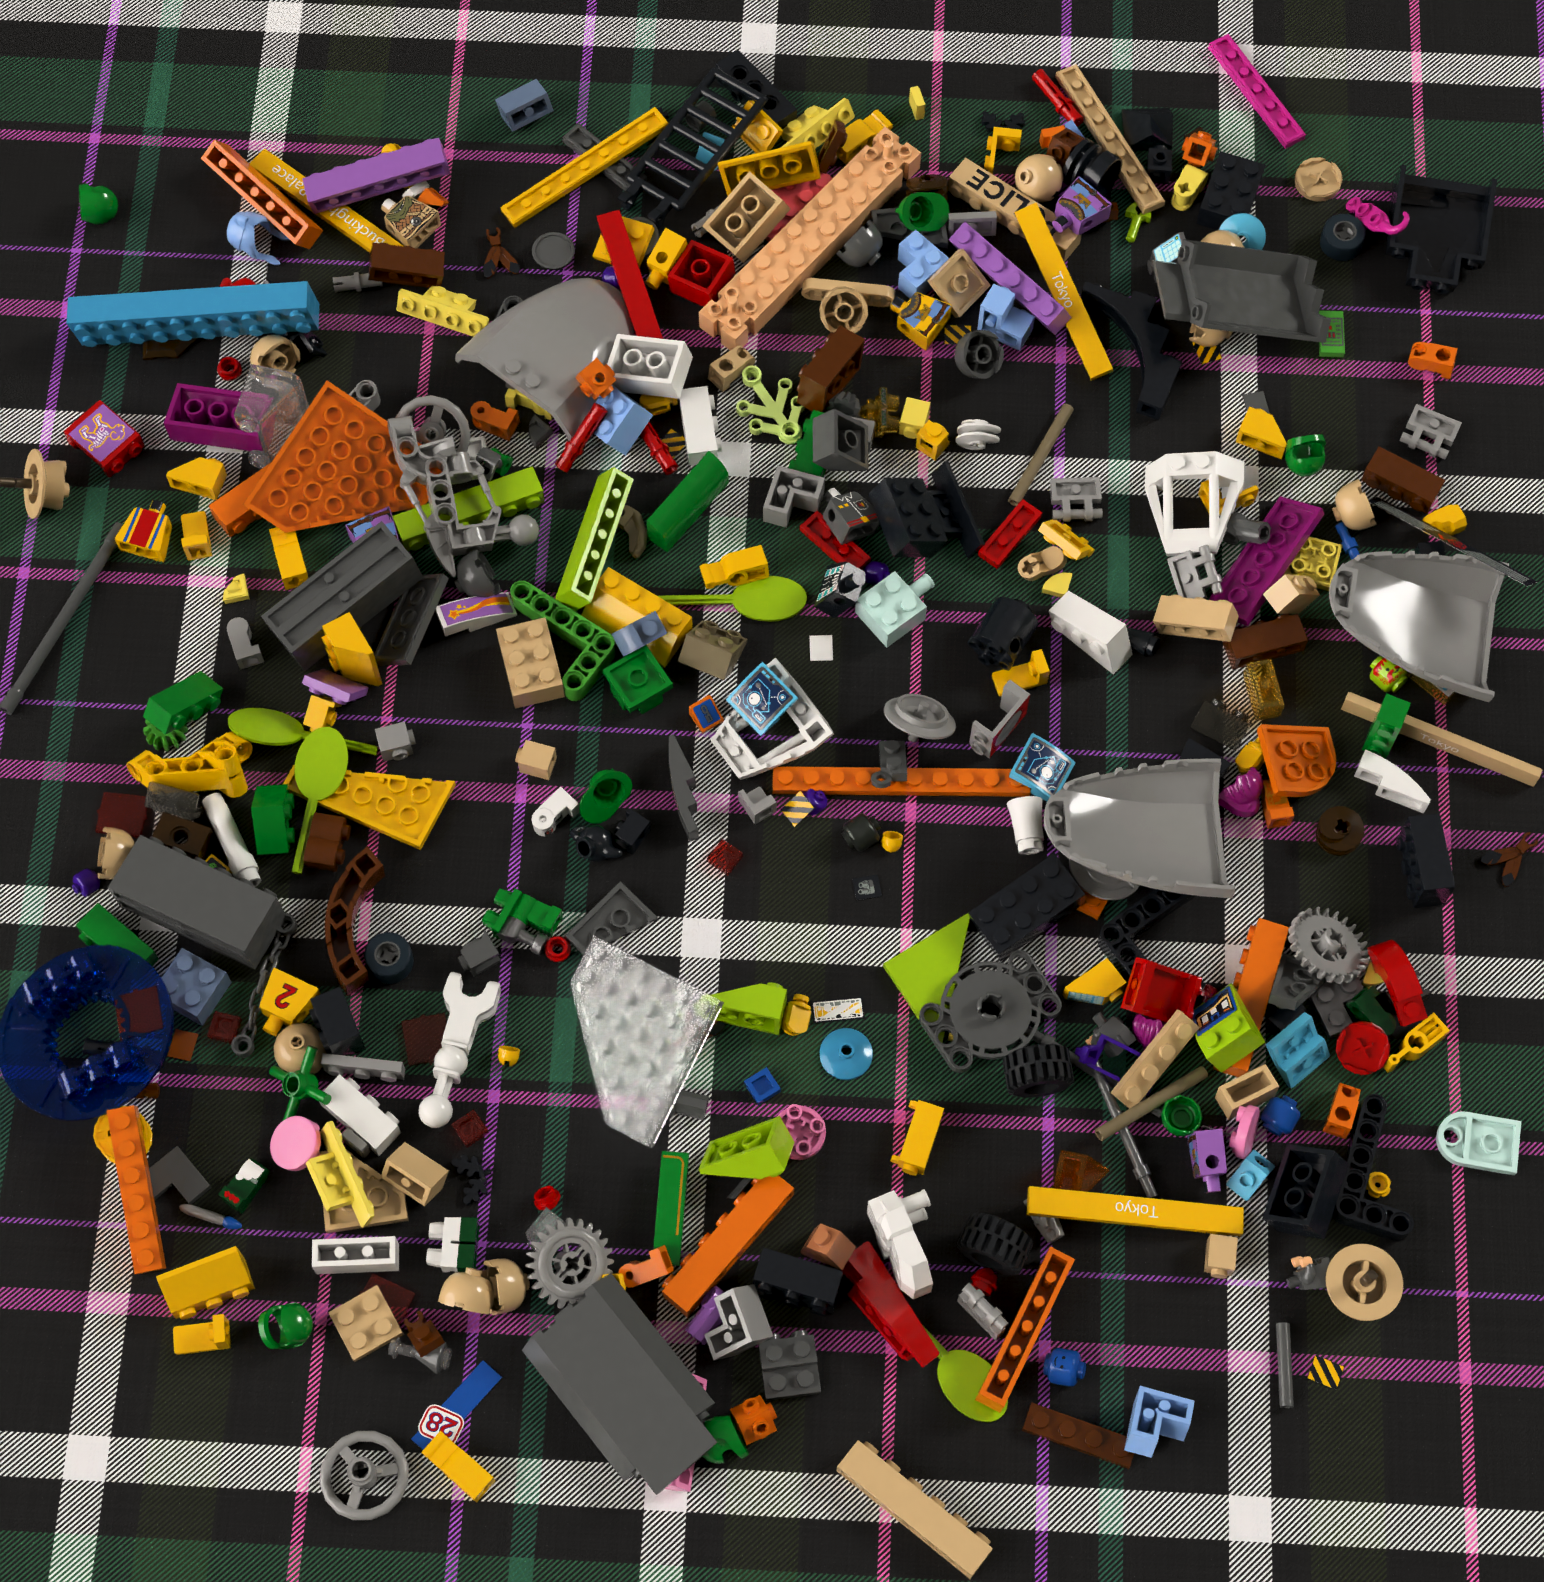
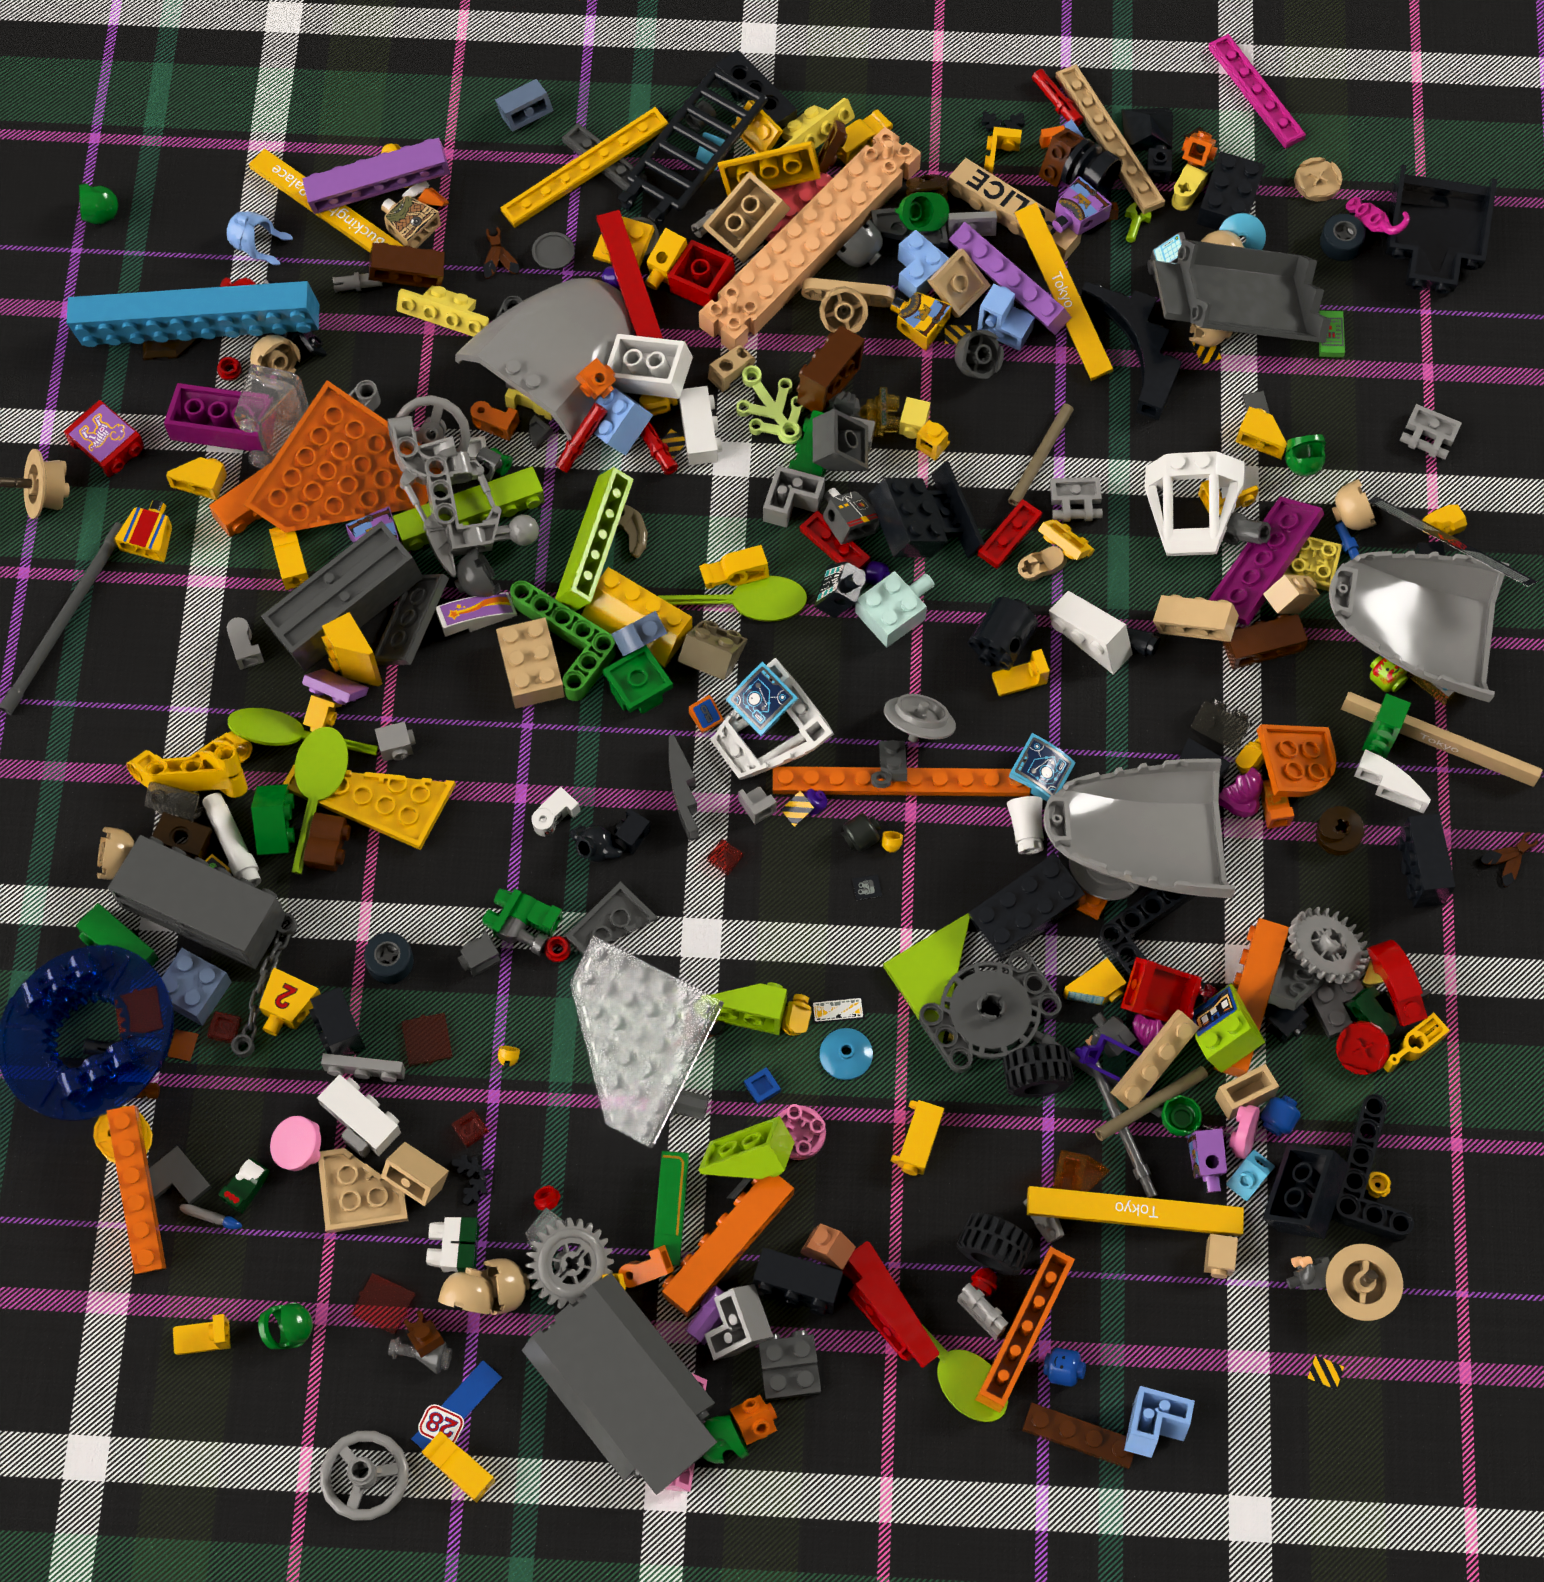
(86, 882): dark purple piece -> none
(122, 812): clear red piece -> none
(160, 740): bright green gear -> none
(183, 702): green brick -> none
(196, 536): yellow bracket -> none
(206, 1283): yellow slope -> none
(236, 590): light yellow tile -> none
(262, 194): orange brick -> none
(292, 1045): tan cylinder -> none
(300, 1083): green bar -> none
(337, 1179): light yellow bracket -> none
(341, 913): reddish brown brick -> none
(355, 1255): white brick -> none
(365, 1323): tan plate -> none
(457, 1040): white piece -> none
(536, 759): tan brick -> none
(605, 795): green piece -> none
(687, 502): green brick -> none
(821, 648): white sticker -> none
(892, 1223): white brick -> none
(914, 1509): tan brick -> none
(917, 103): light yellow tile -> none
(976, 433): white piece -> none
(1015, 703): light grey panel -> none
(1039, 177): tan cylinder -> none
(1057, 584): light yellow tile -> none
(1187, 576): light grey plate -> none
(1263, 689): clear yellow brick -> none
(1284, 1365): dark grey piece -> none
(1298, 1050): medium azure slope -> none
(1342, 1111): orange leg -> none
(1402, 480): reddish brown brick -> none
(1433, 358): orange leg -> none
(1482, 1142): light aqua tile -> none

